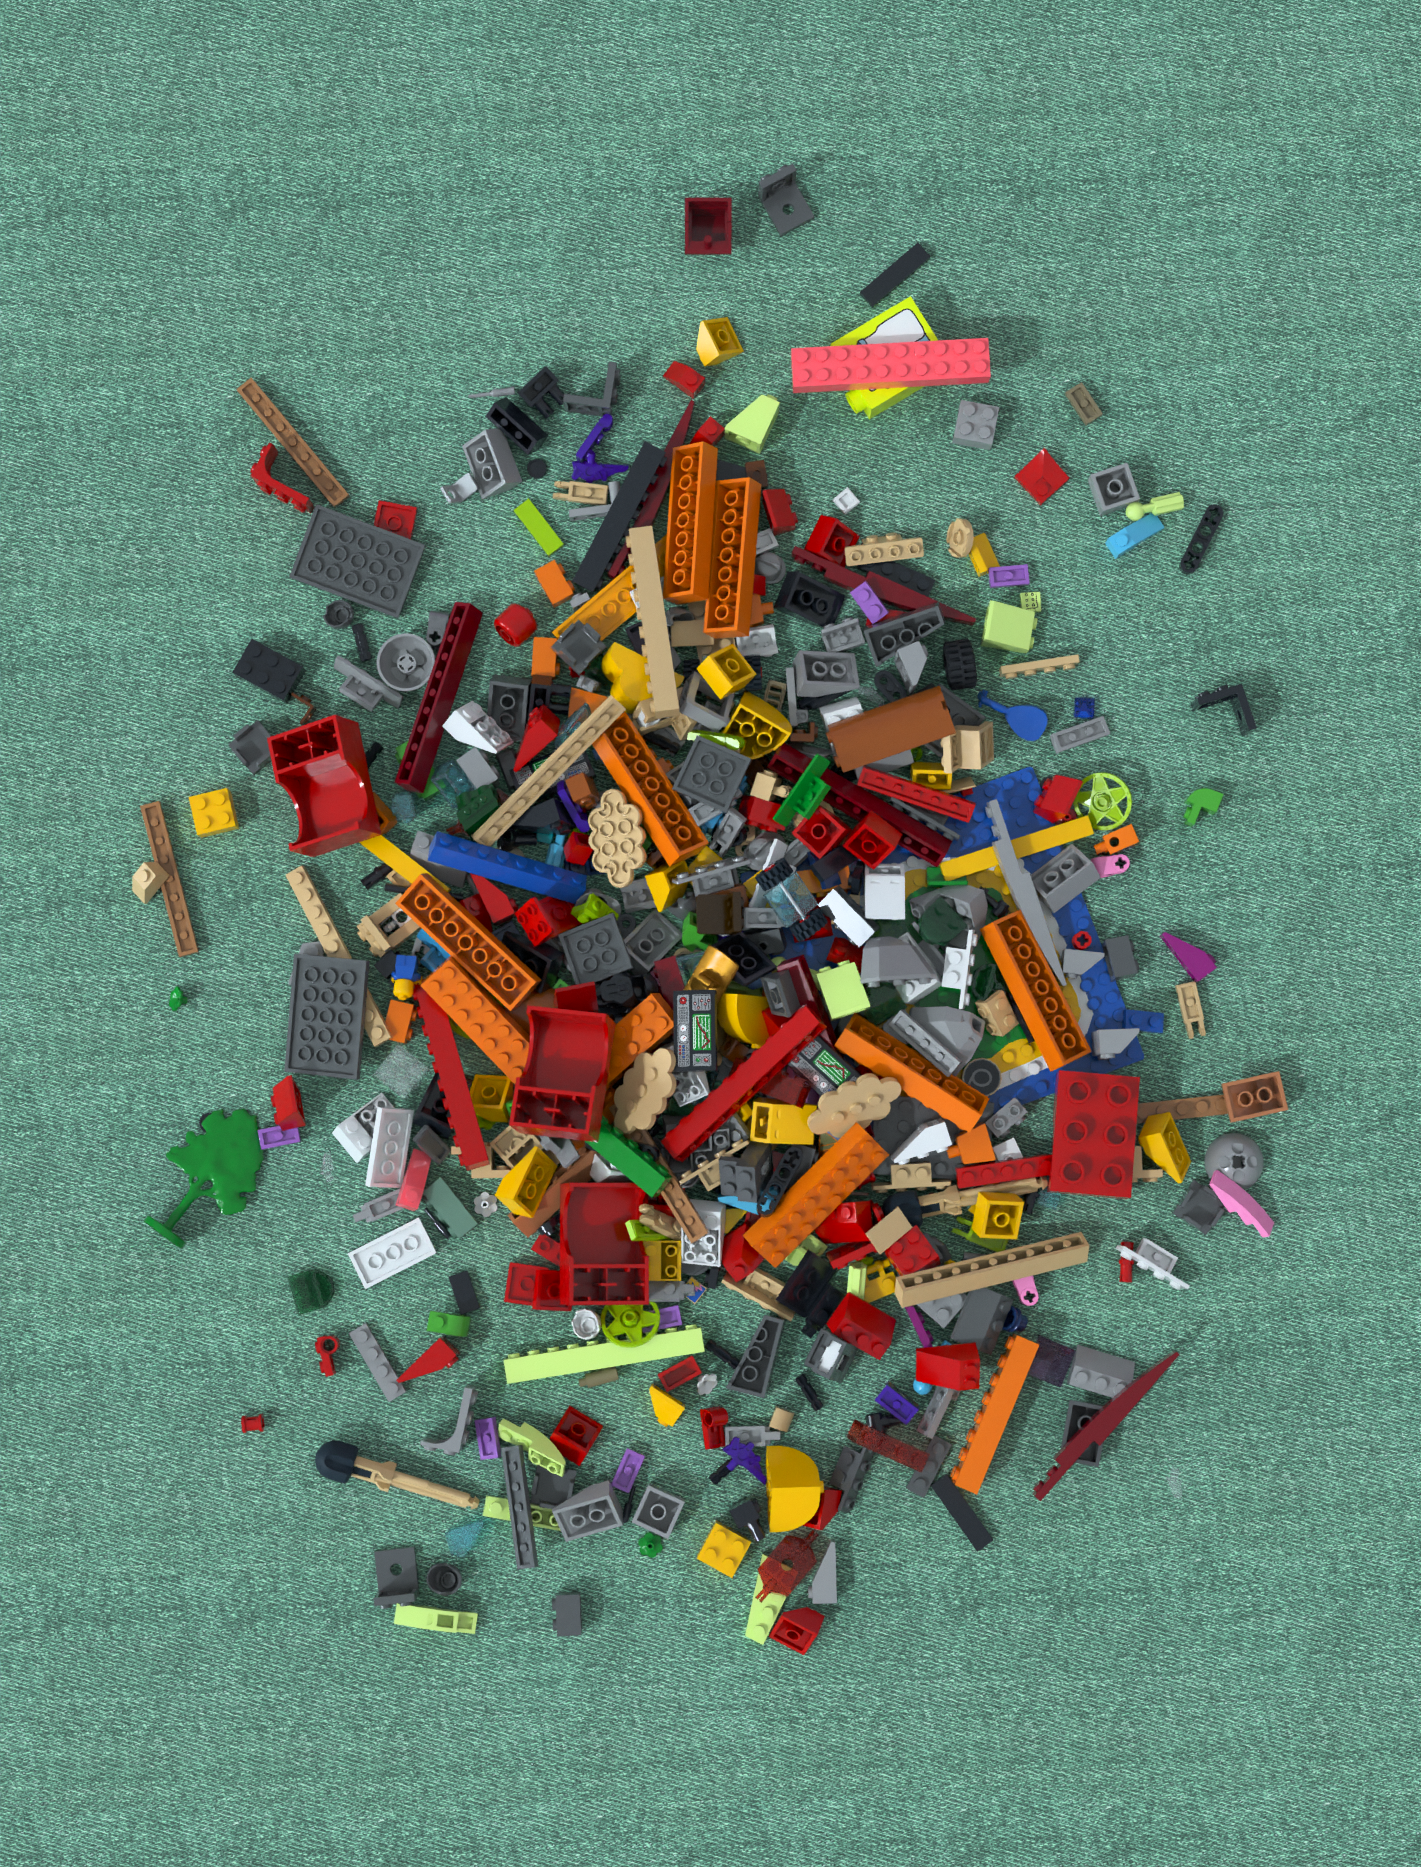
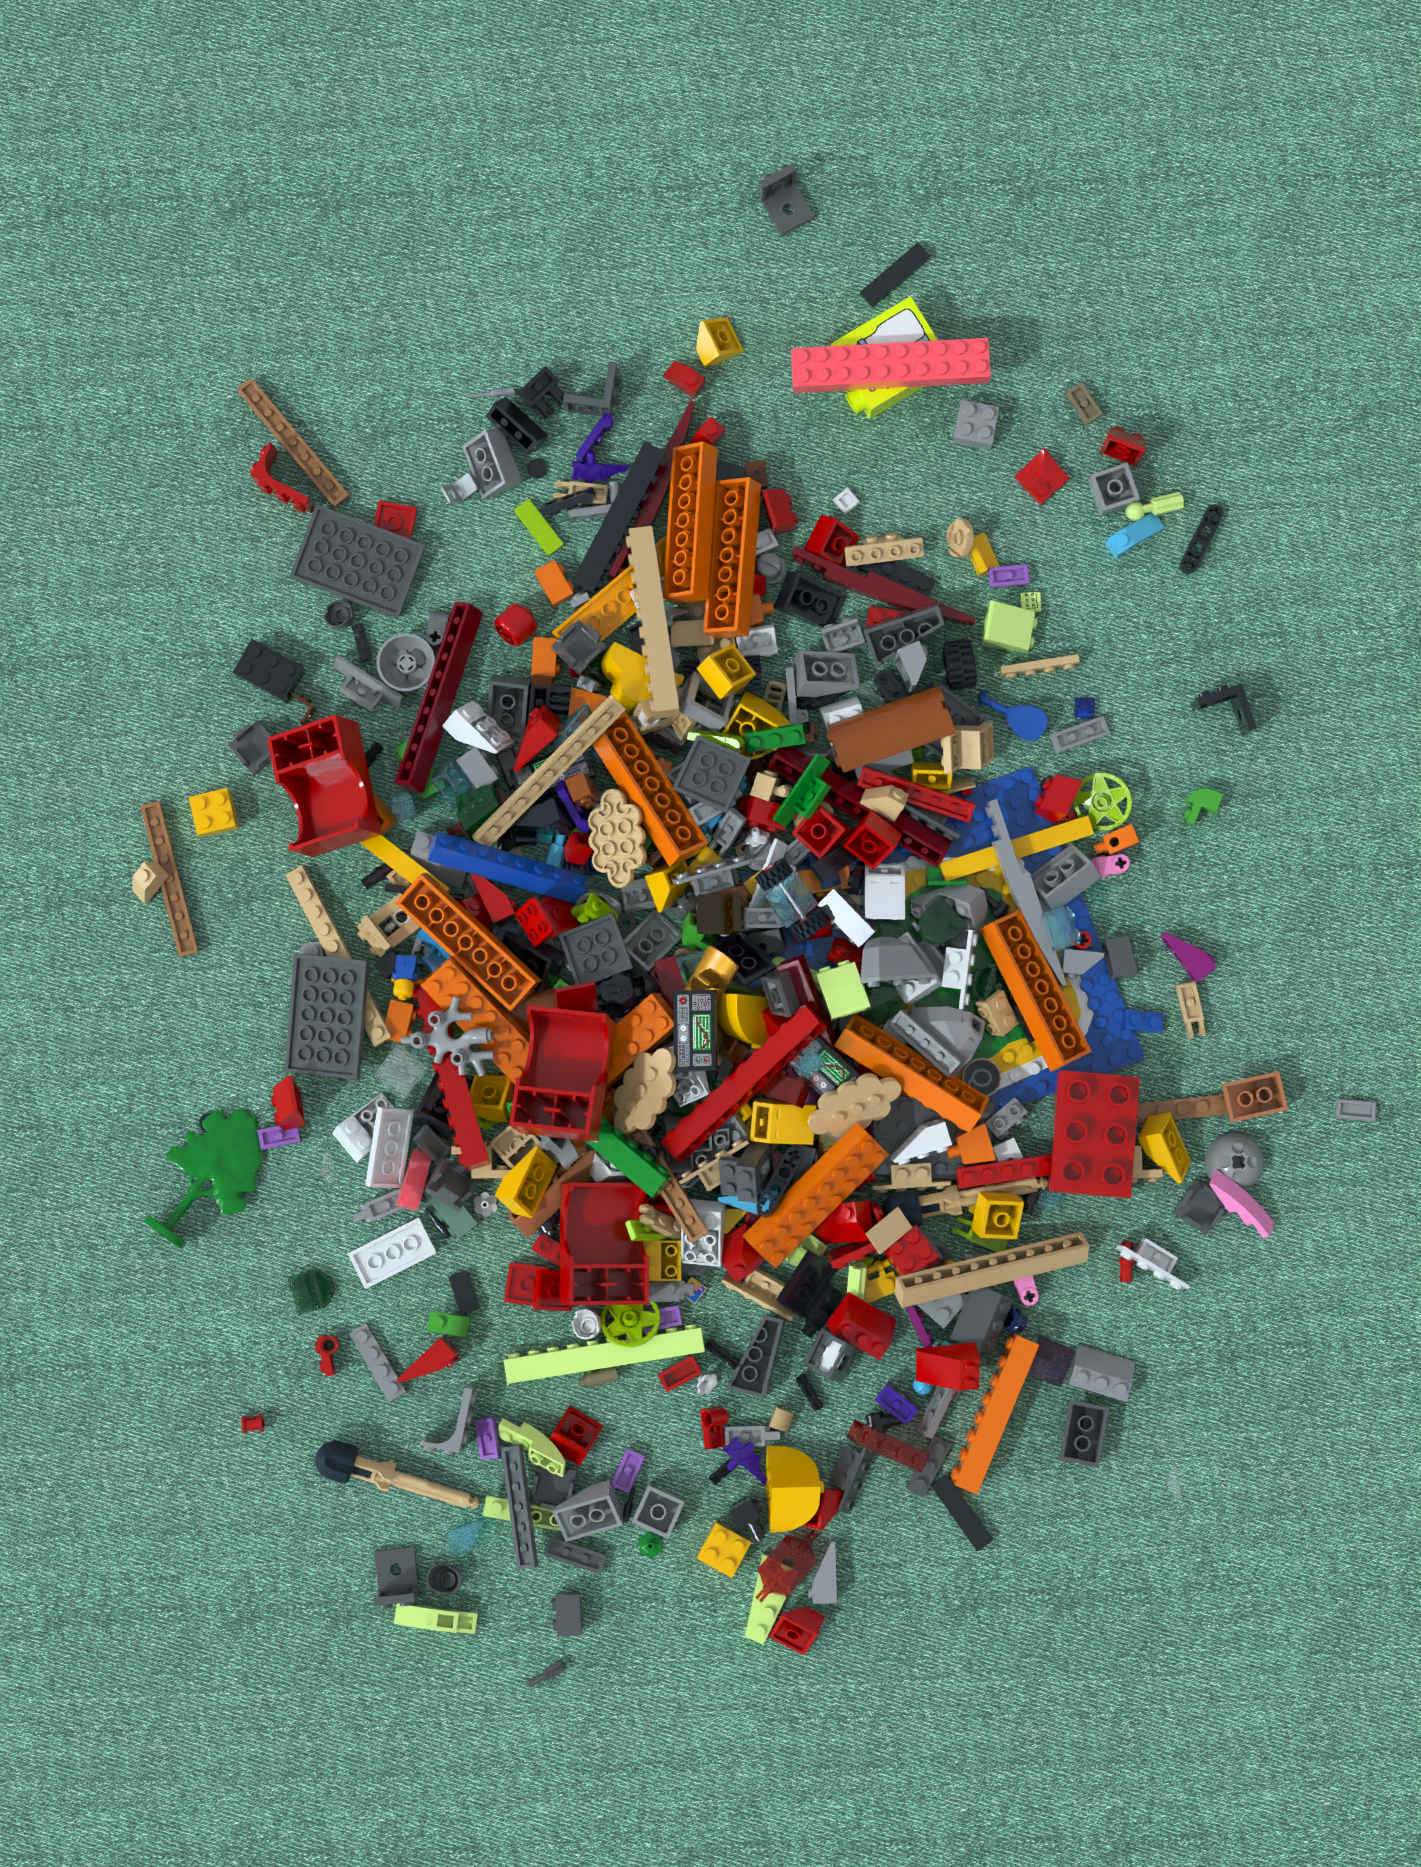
(177, 998): green plant -> none
(444, 1043): none -> light grey plant
(451, 1183): none -> dark grey panel
(548, 1673): none -> dark grey axle
(569, 501): none -> black plate
(575, 1554): none -> dark grey plate
(665, 1406): yellow slope -> none
(708, 226): dark red piece -> none
(712, 1277): black plate -> none
(754, 423): yellowish green slope -> none
(757, 837): none -> white plant
(775, 737): none -> green plate
(809, 1063): none -> clear light blue slope
(869, 602): medium lavender plate -> none
(885, 800): none -> tan slope
(1061, 928): none -> clear light blue brick
(1102, 1423): dark red slope -> none
(1111, 1042): light grey slope -> none
(1123, 445): none -> red slope
(1355, 1110): none -> light grey tile

